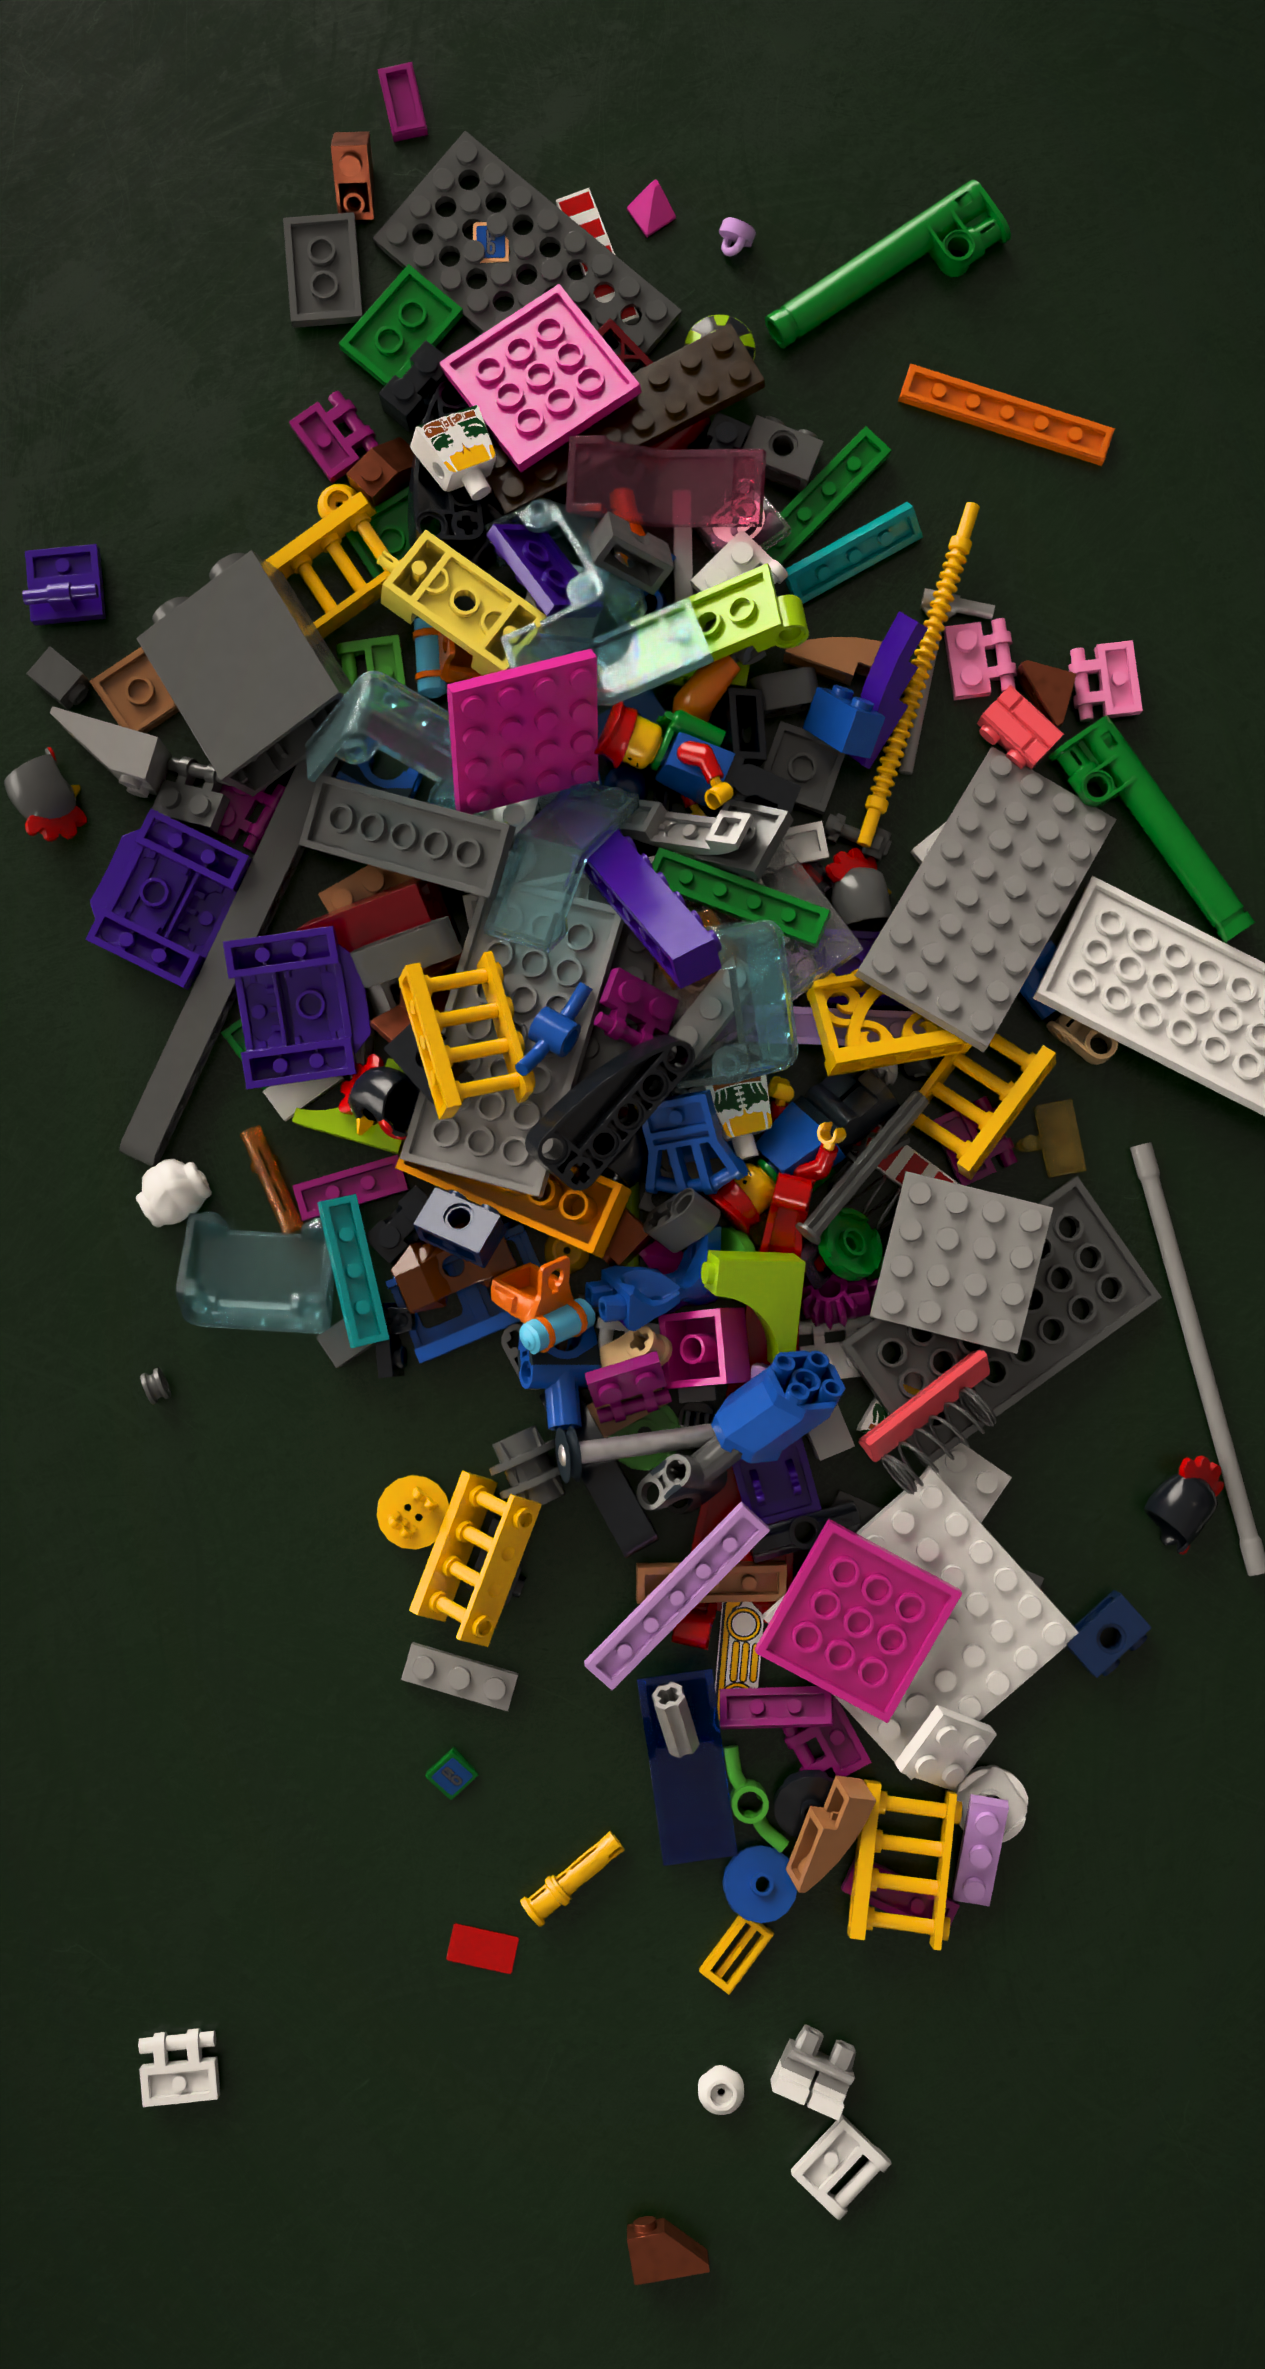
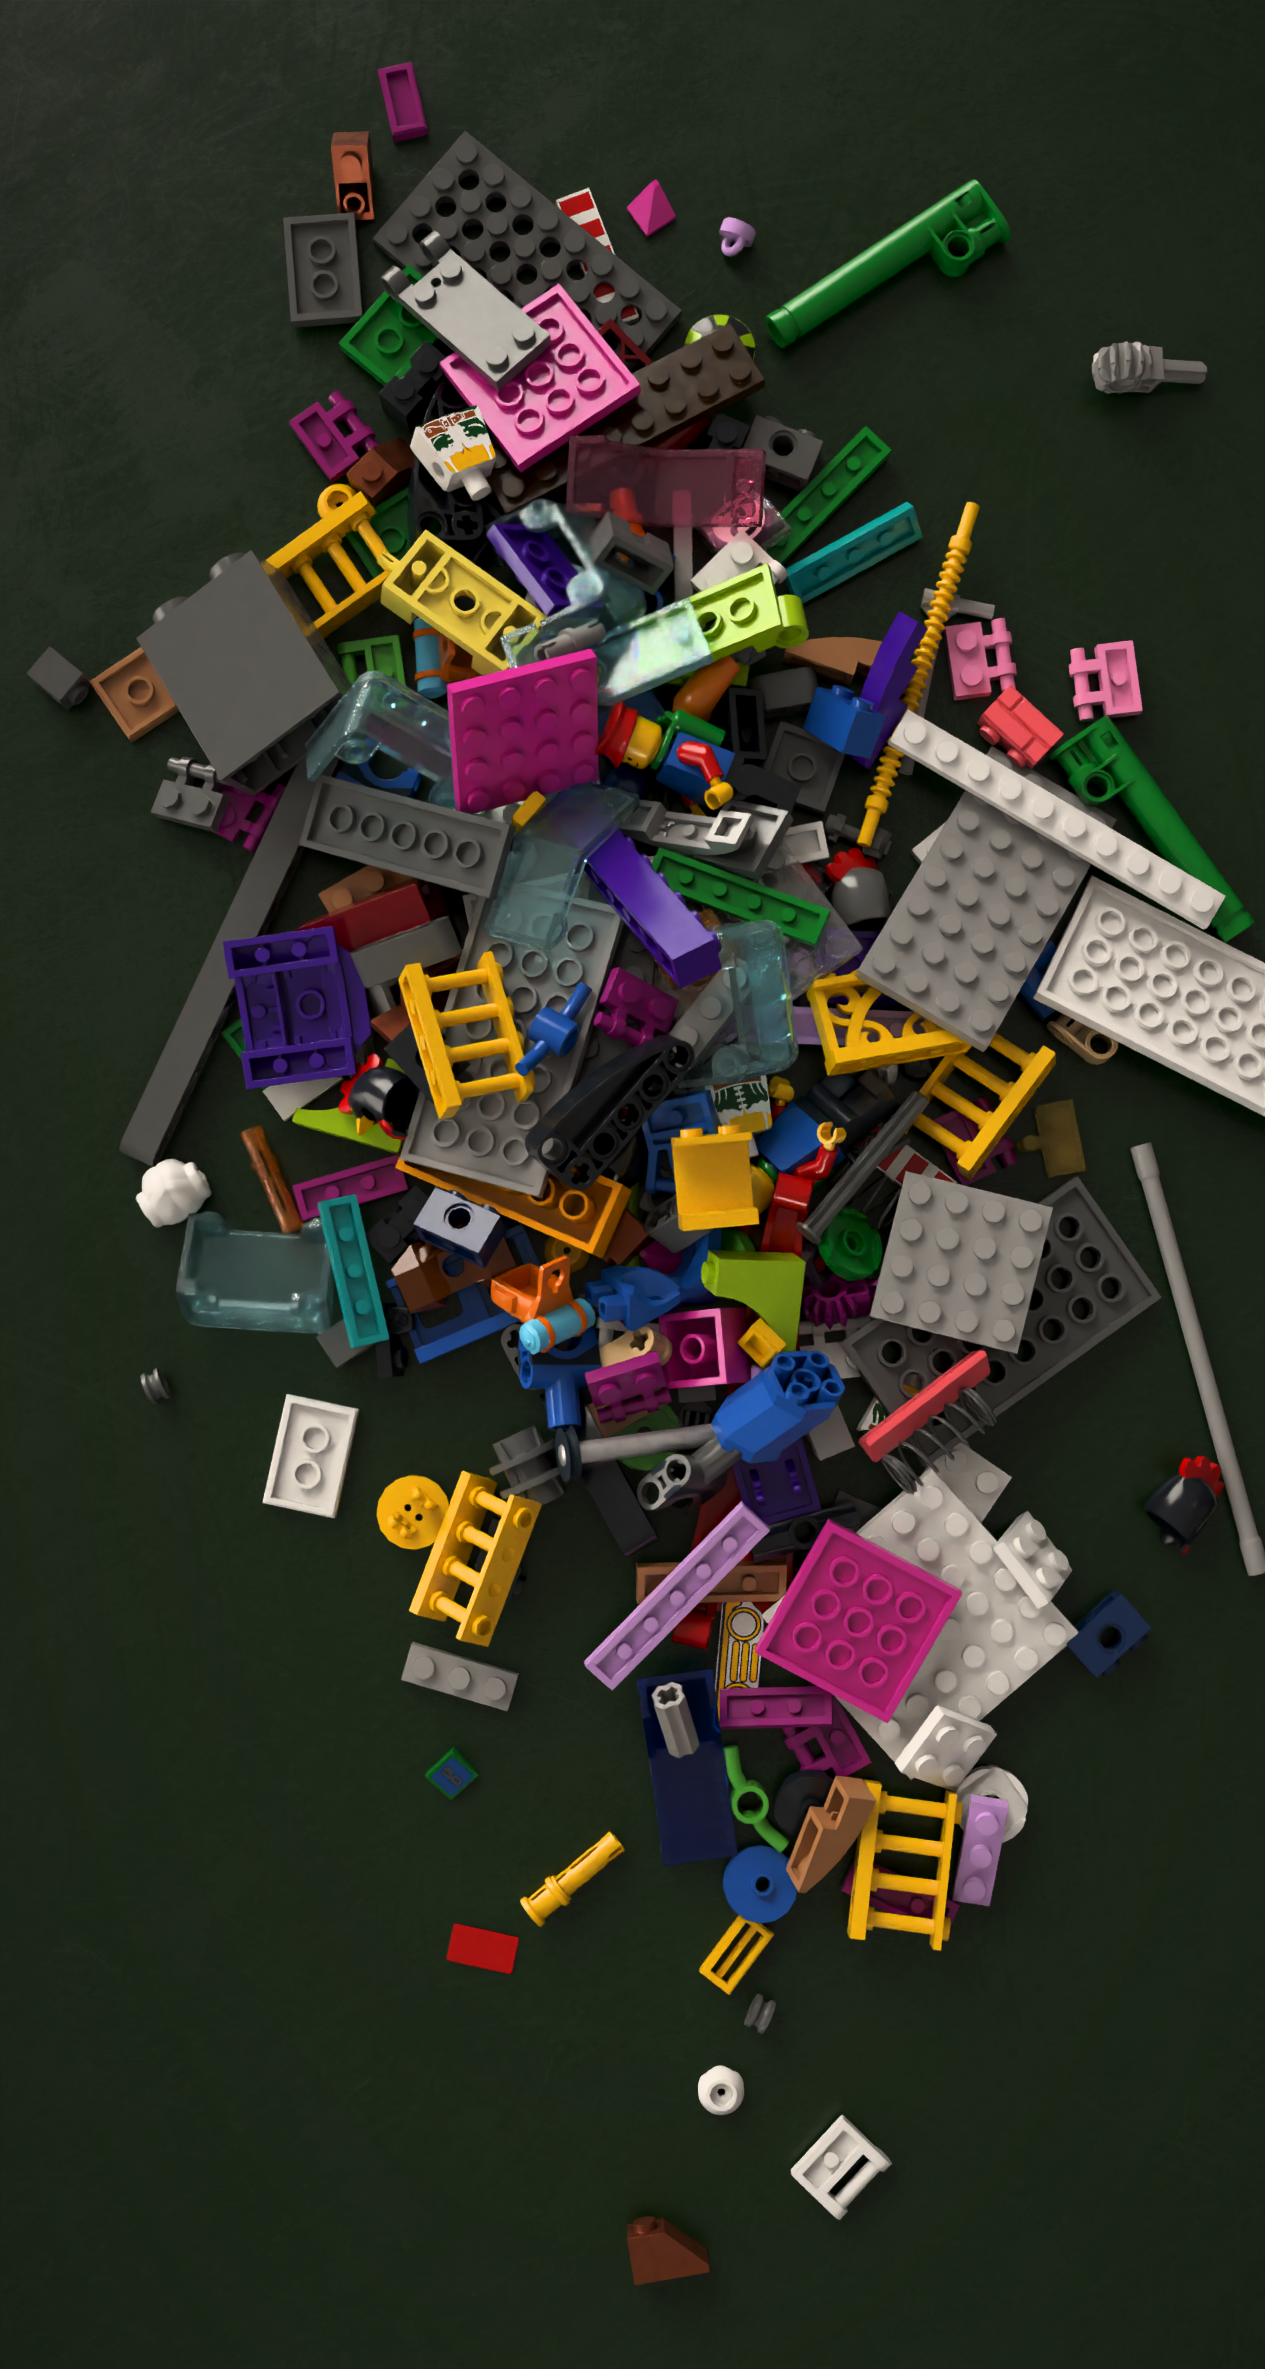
(45, 798): dark grey piece -> none
(64, 584): dark purple plate -> none
(130, 755): light grey slope -> none
(166, 897): dark purple slope -> none
(180, 2080): white plate -> none
(311, 1456): none -> white tile
(468, 314): none -> hinge
(495, 247): slope -> none
(528, 810): none -> yellow tile
(571, 641): none -> light grey pin
(713, 1178): none -> yellow panel
(760, 2013): none -> dark grey bush
(761, 1343): none -> yellow tile
(813, 2076): light grey hips -> none
(1006, 414): orange tile -> none
(1033, 1559): none -> white plate
(1047, 689): copper slope -> none
(1056, 820): none -> white plate
(1141, 368): none -> light grey gear

